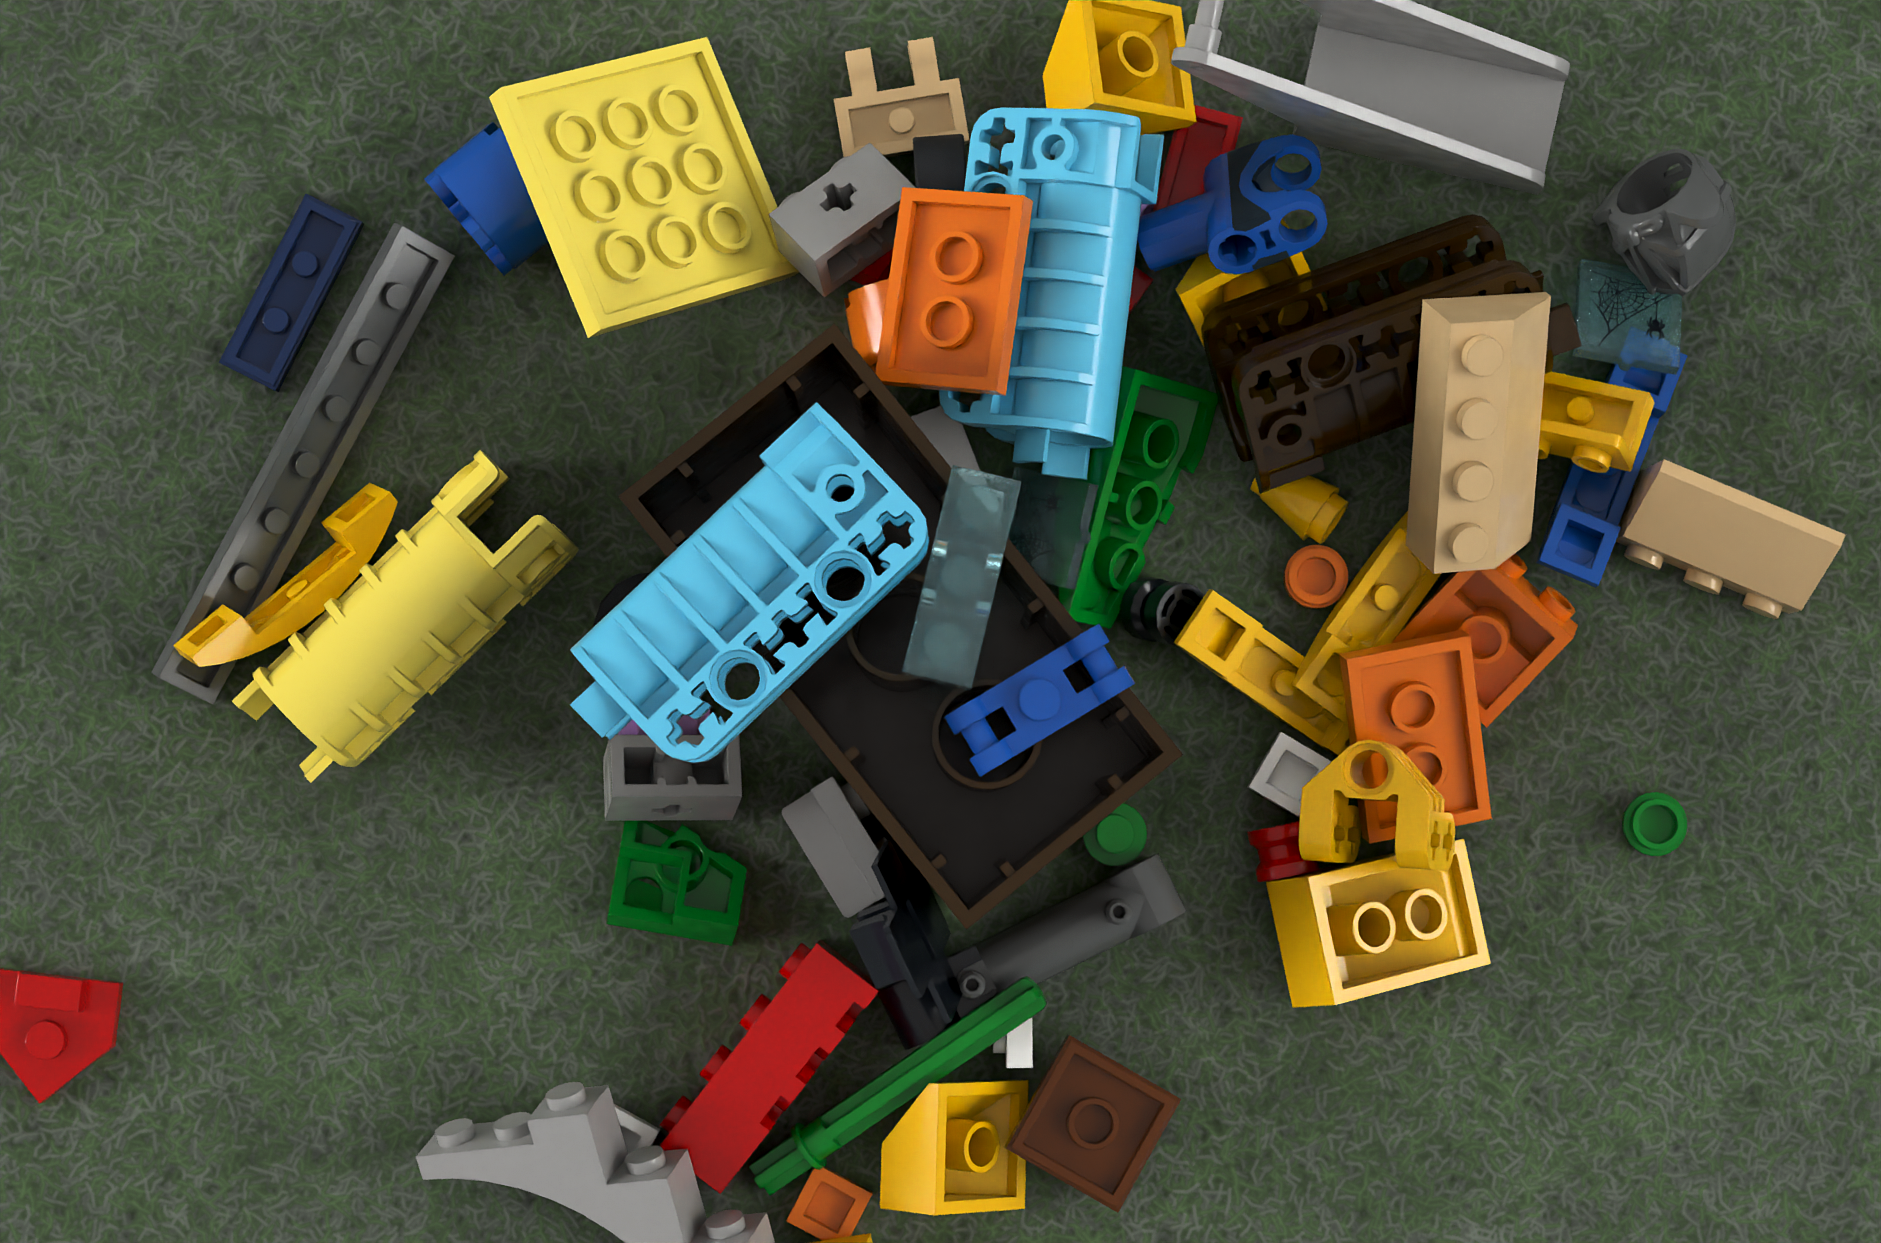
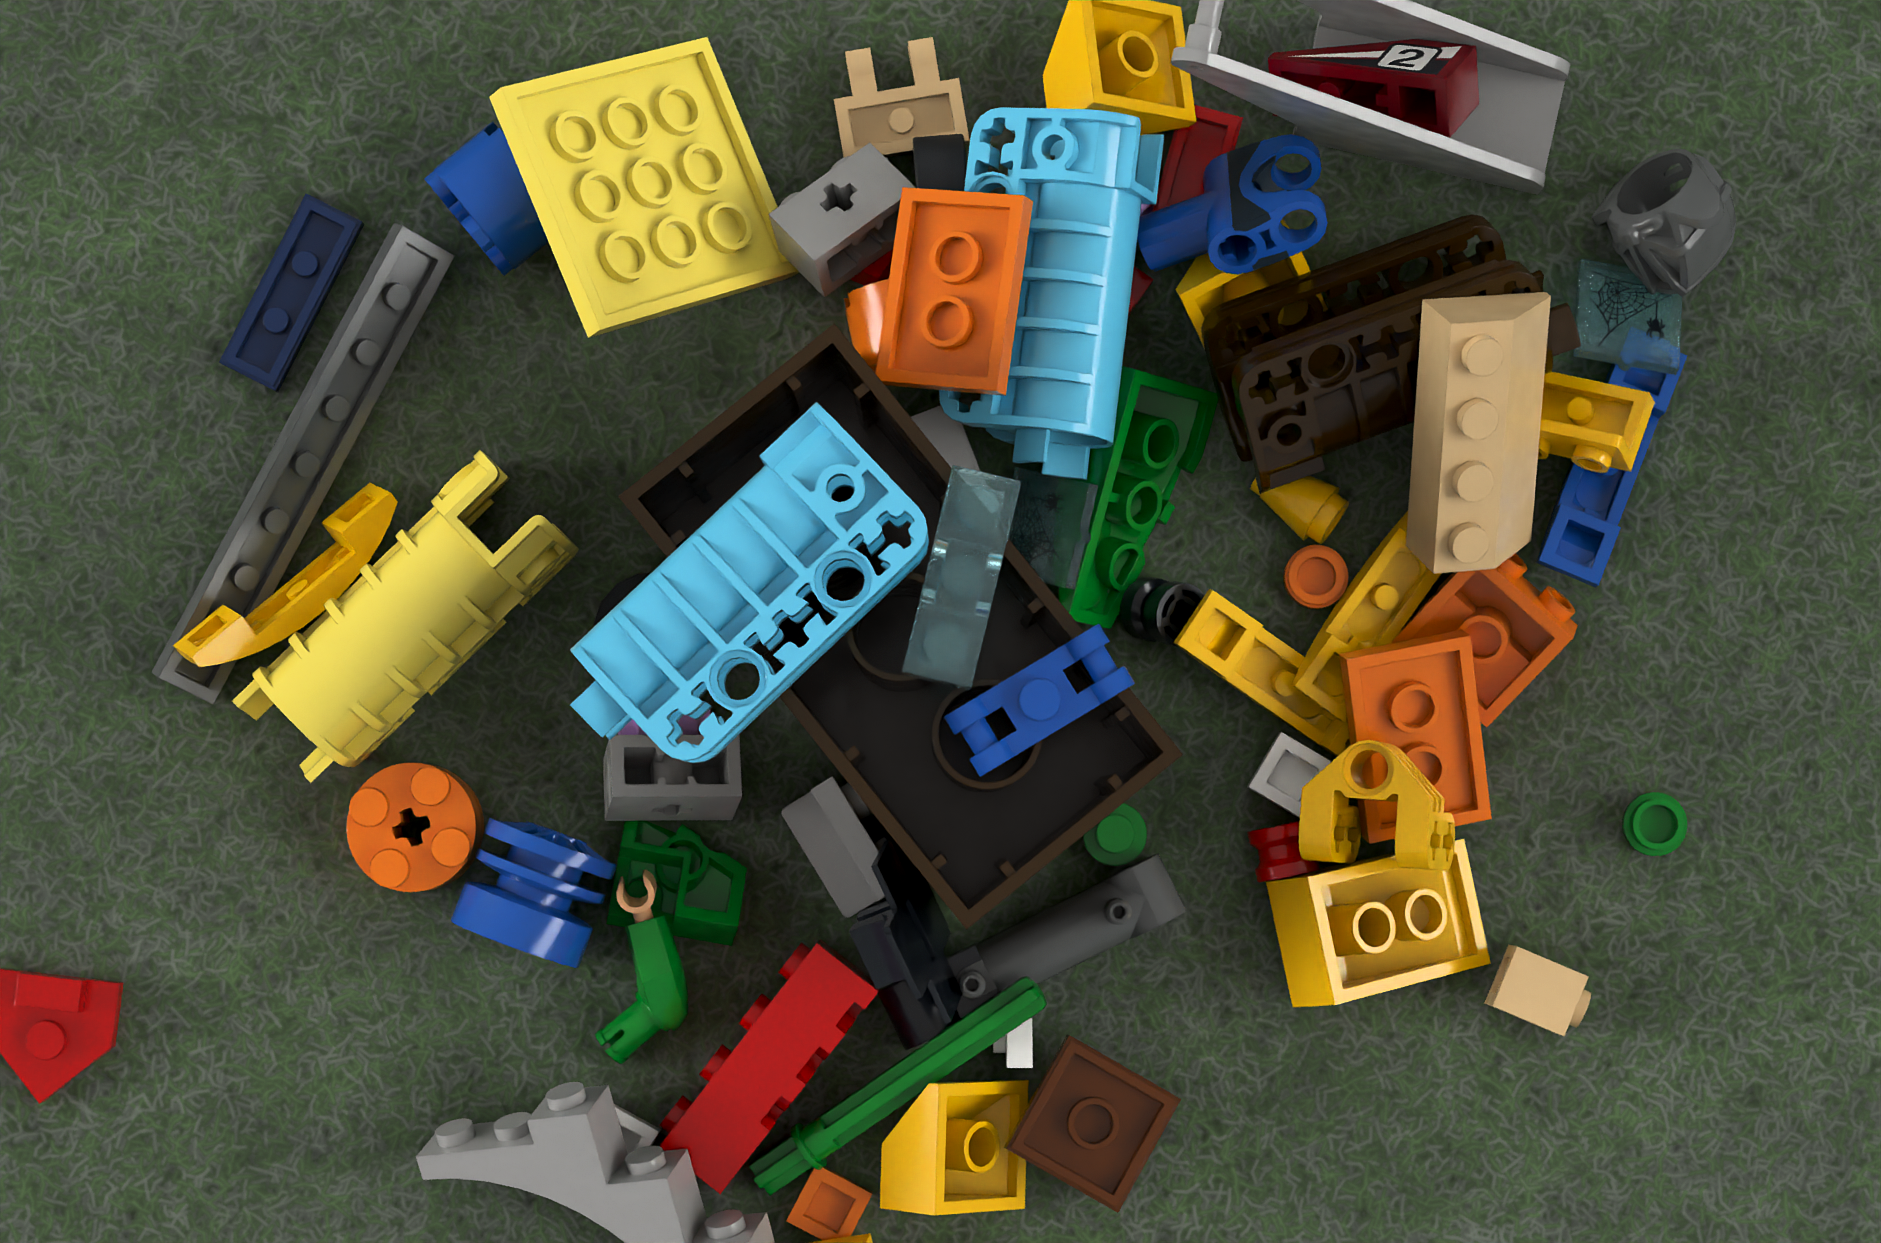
(383, 808): none -> orange brick
(534, 892): none -> blue wheel
(660, 978): none -> green arm
(1405, 79): none -> dark red slope
(1539, 991): none -> tan brick
(1726, 539): tan slope -> none

